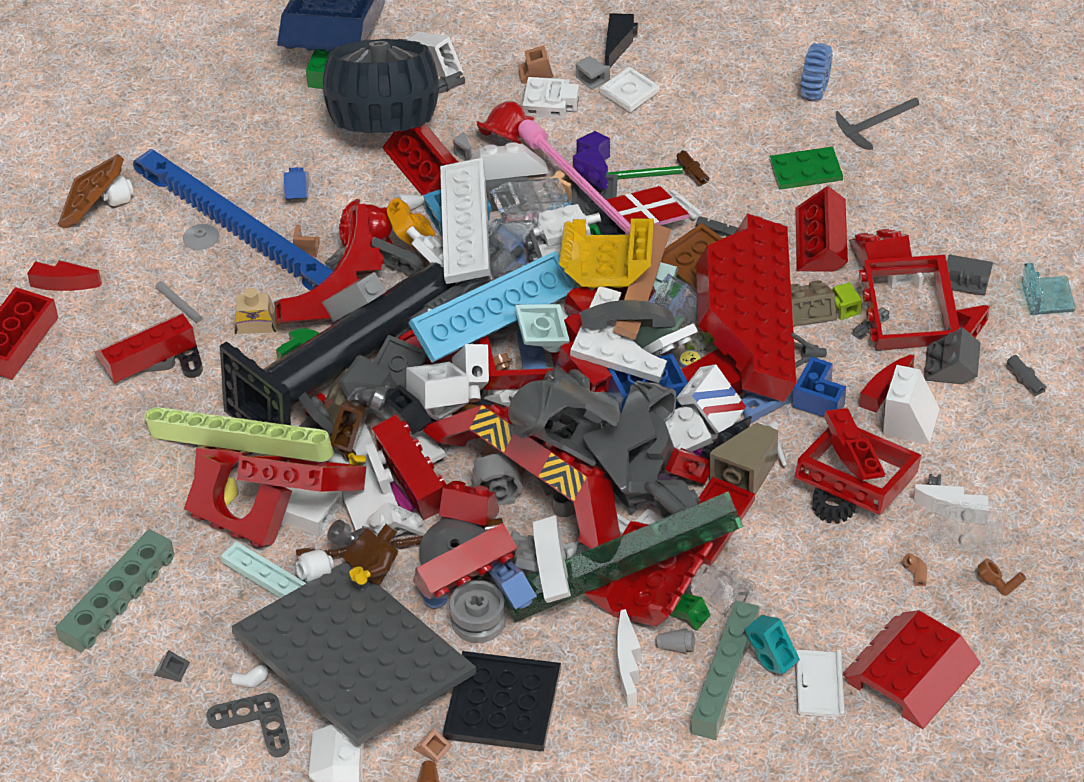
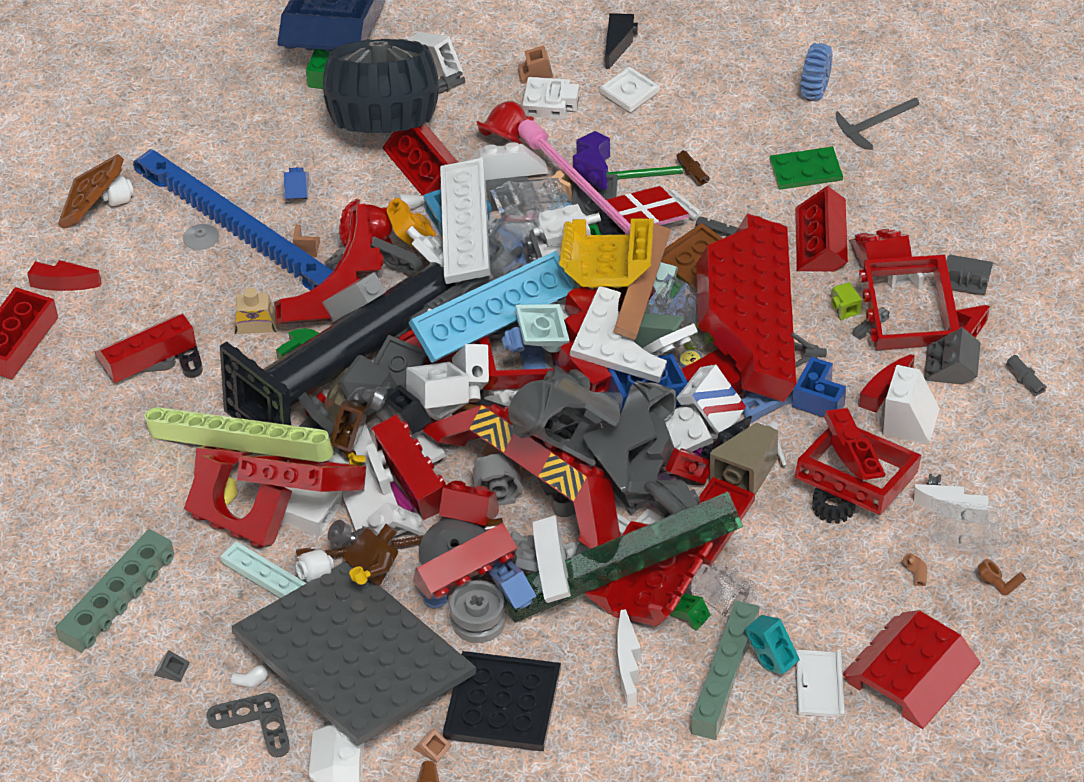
(181, 304): light grey bar -> none
(462, 147): light grey slope -> none
(502, 361): nougat plate -> none
(513, 340): none -> medium blue plate
(592, 72): light grey window -> none
(626, 310): dark grey slope -> none
(677, 640): light grey cone -> none
(812, 303): dark tan bracket -> none
(1046, 294): clear light blue bracket -> none

